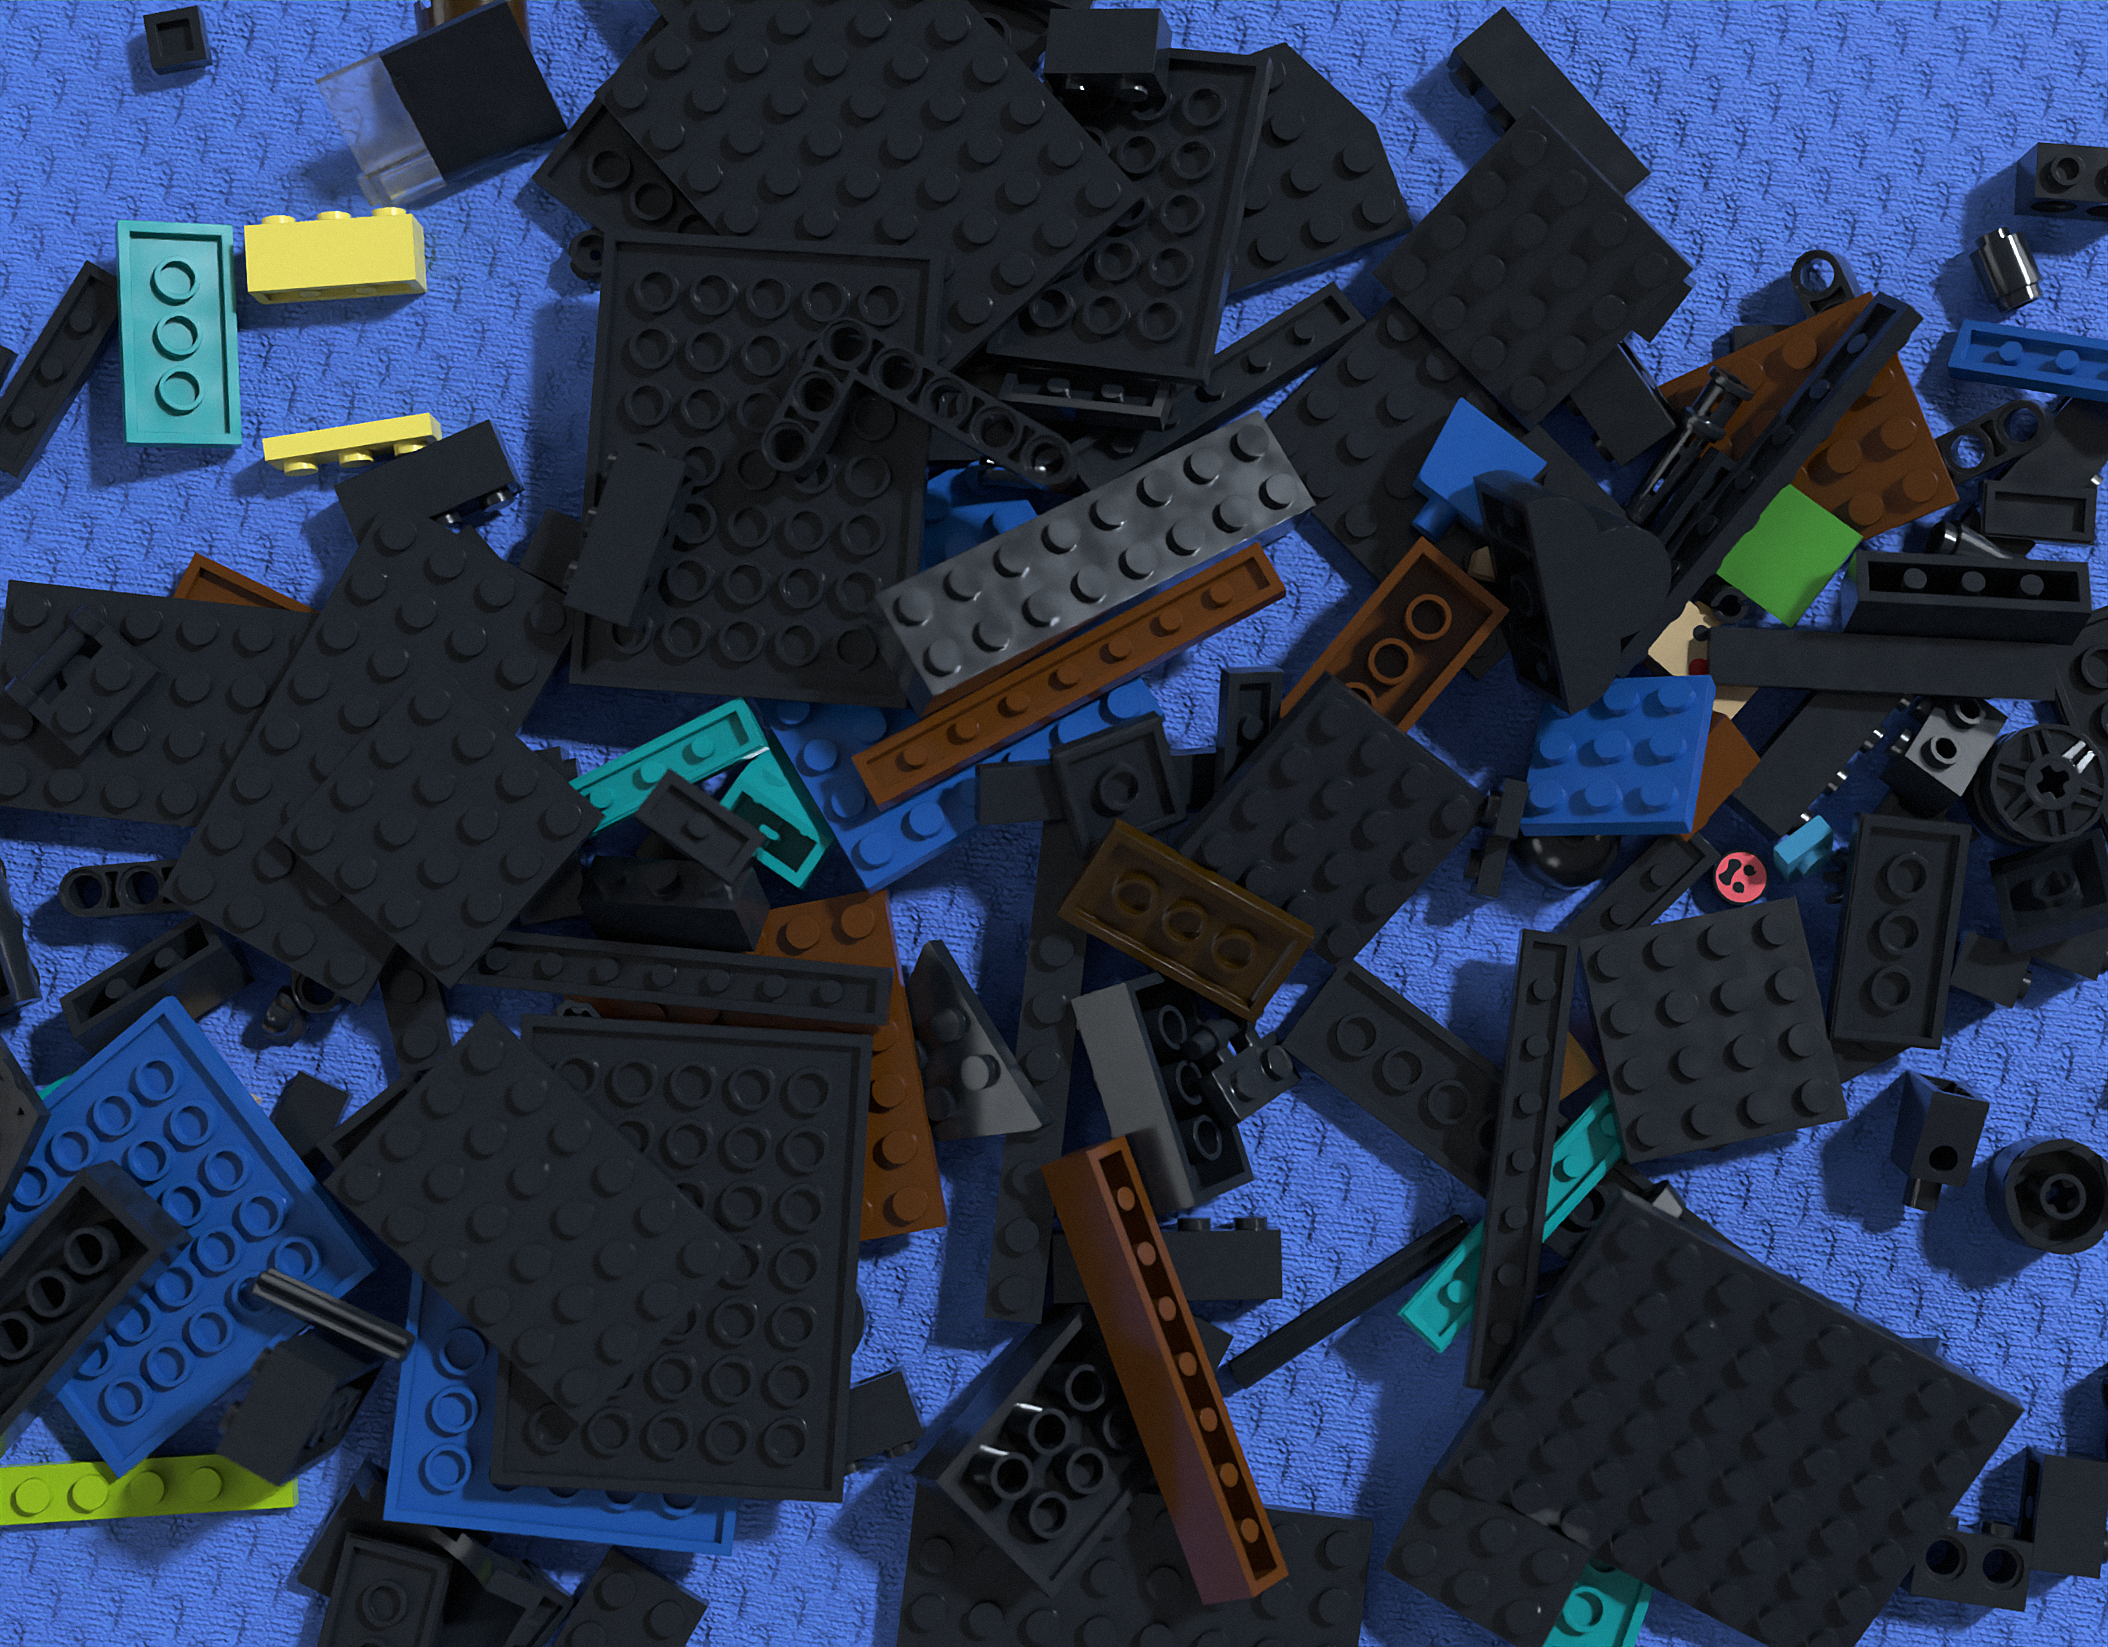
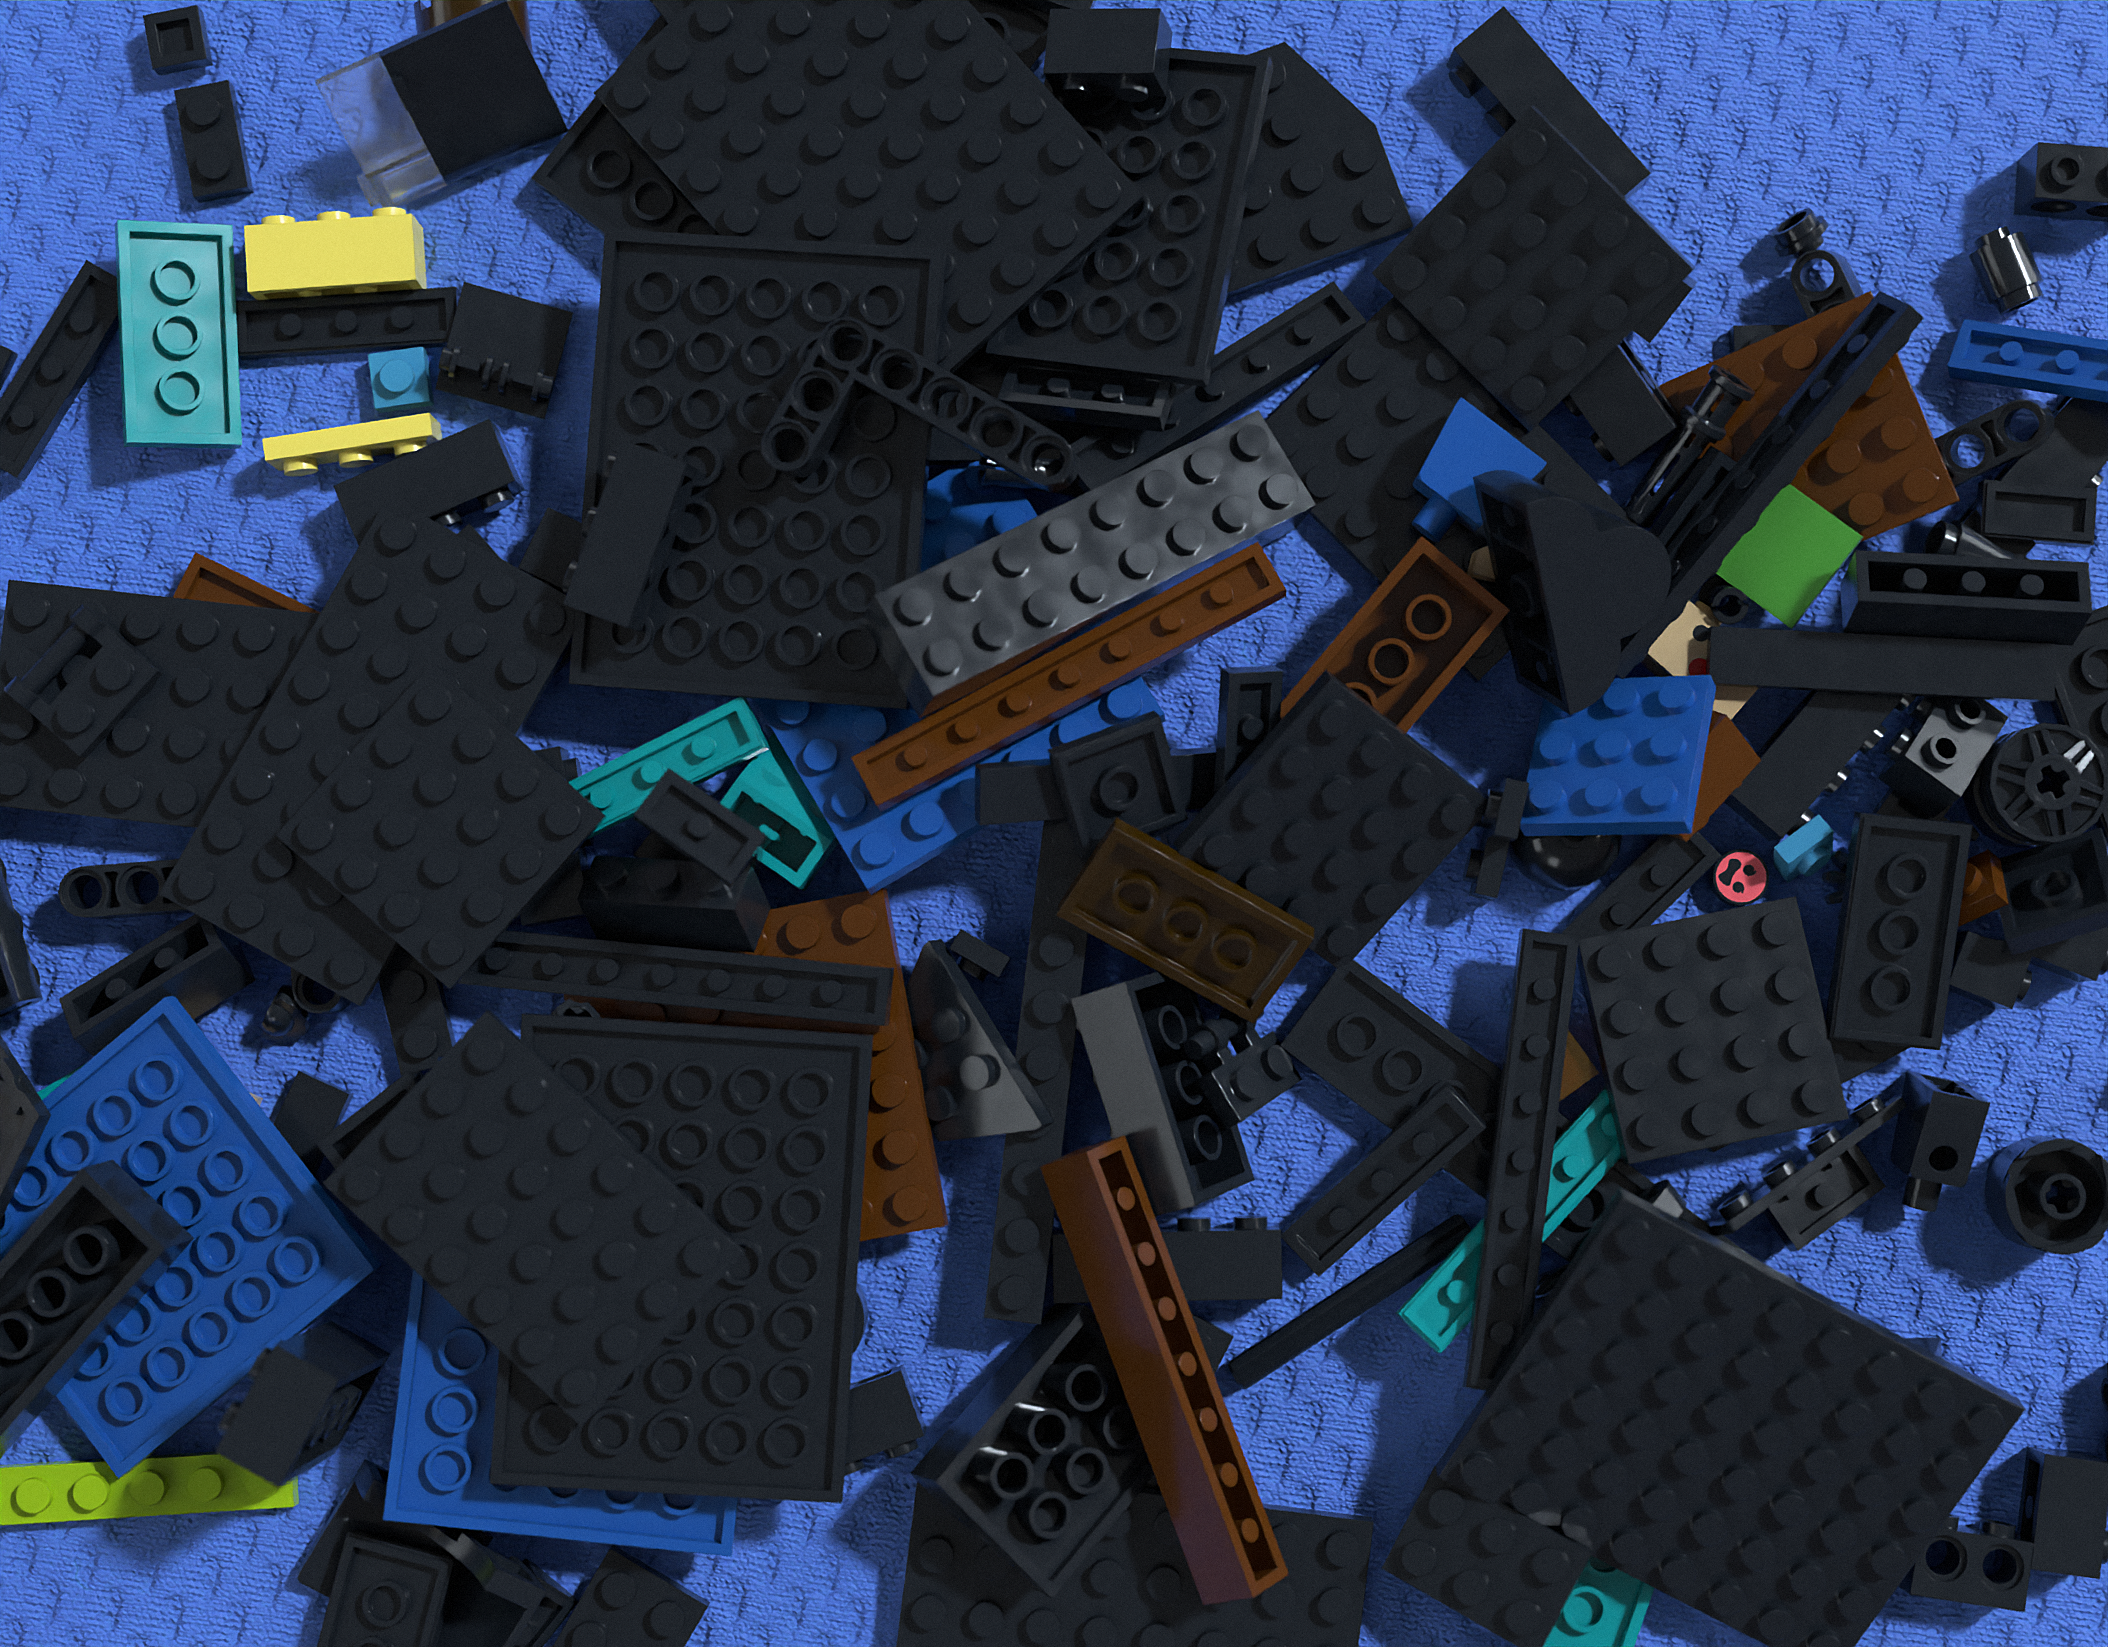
(213, 141): none -> black plate
(333, 1316): black axle -> none
(345, 323): none -> black tile
(400, 379): none -> dark azure plate
(503, 350): none -> black hinge
(580, 252): black plate -> none
(978, 957): none -> black plate
(1383, 1179): none -> black plate
(1799, 233): none -> black plate
(1820, 1187): none -> black bracket
(1983, 887): none -> reddish brown plate

